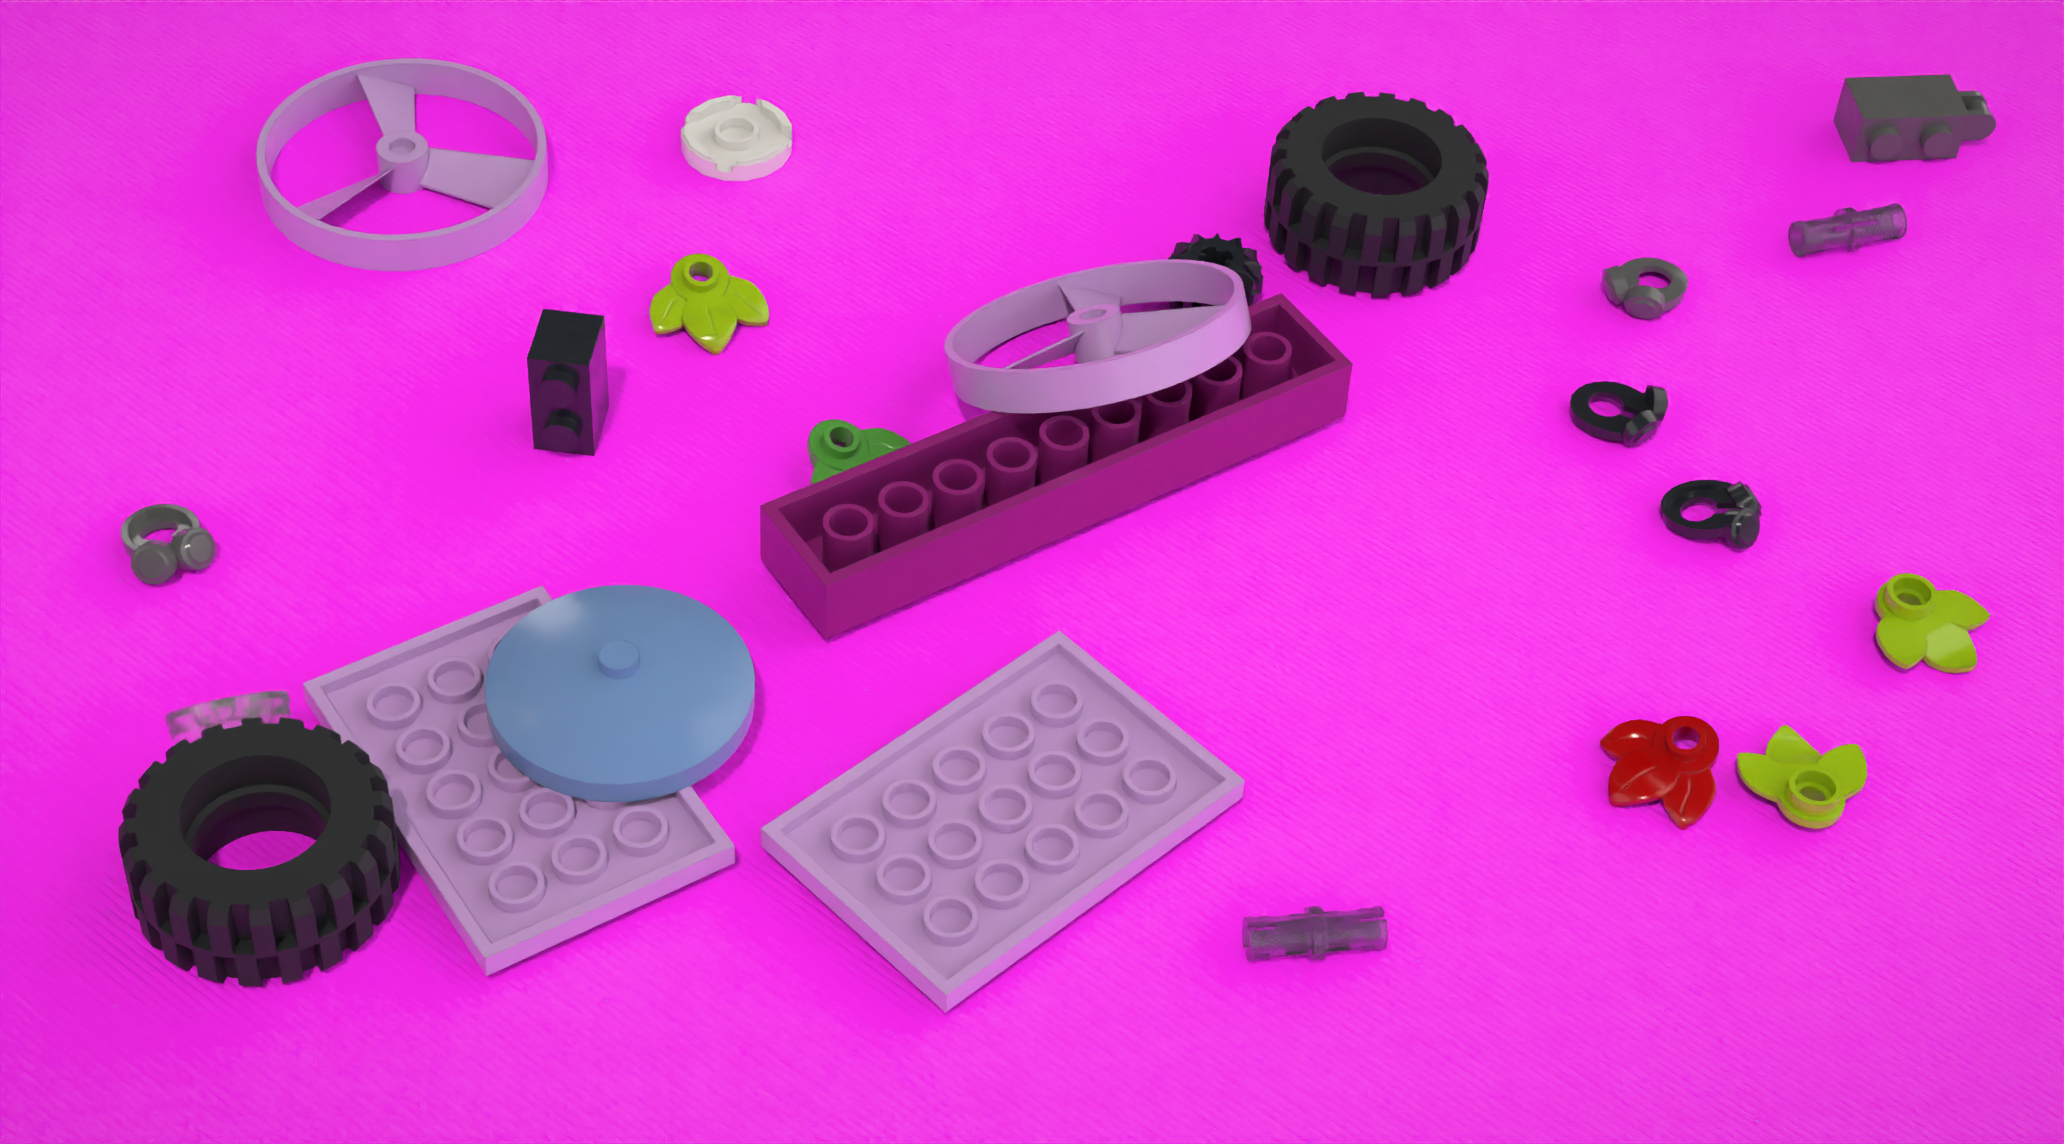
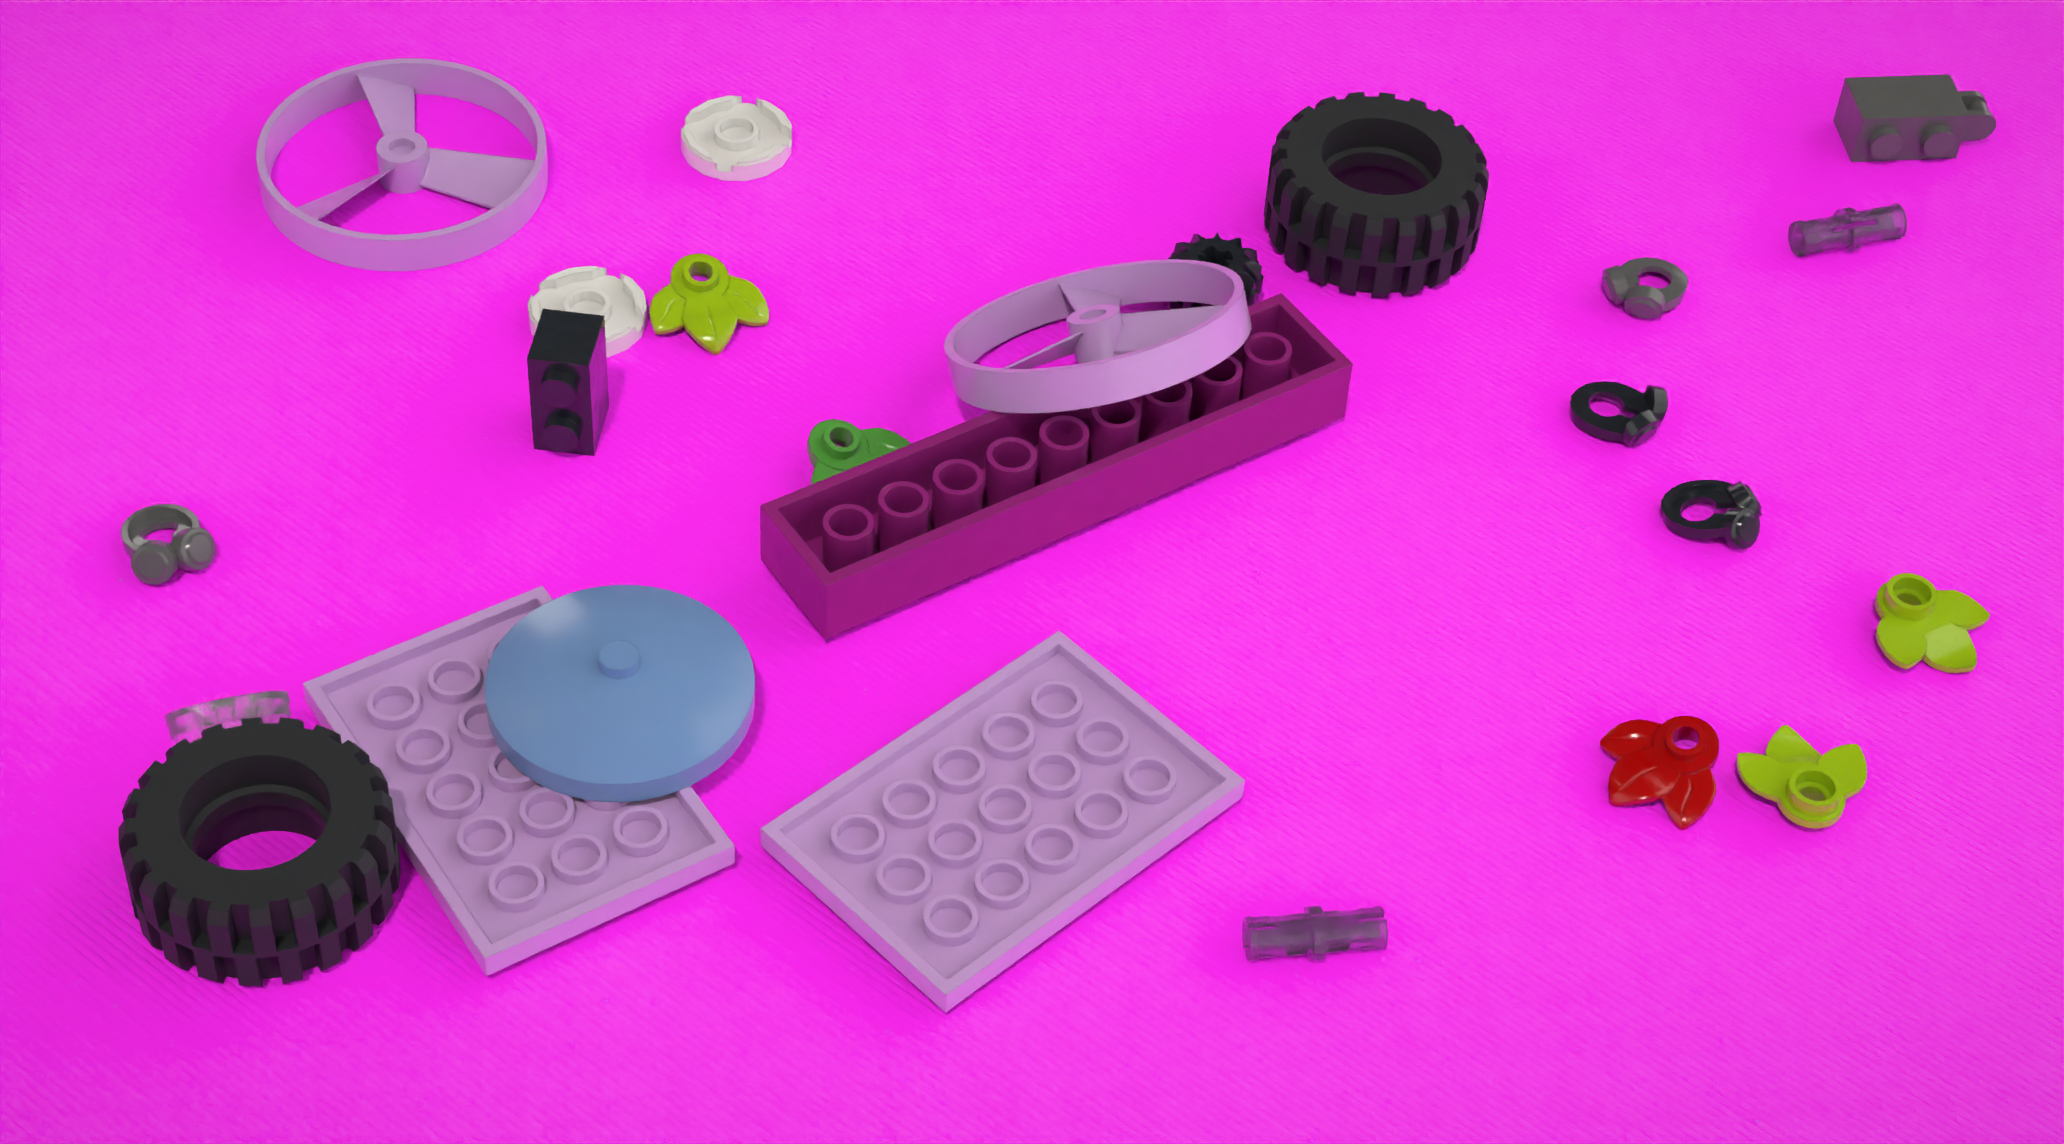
(594, 292): none -> white tile

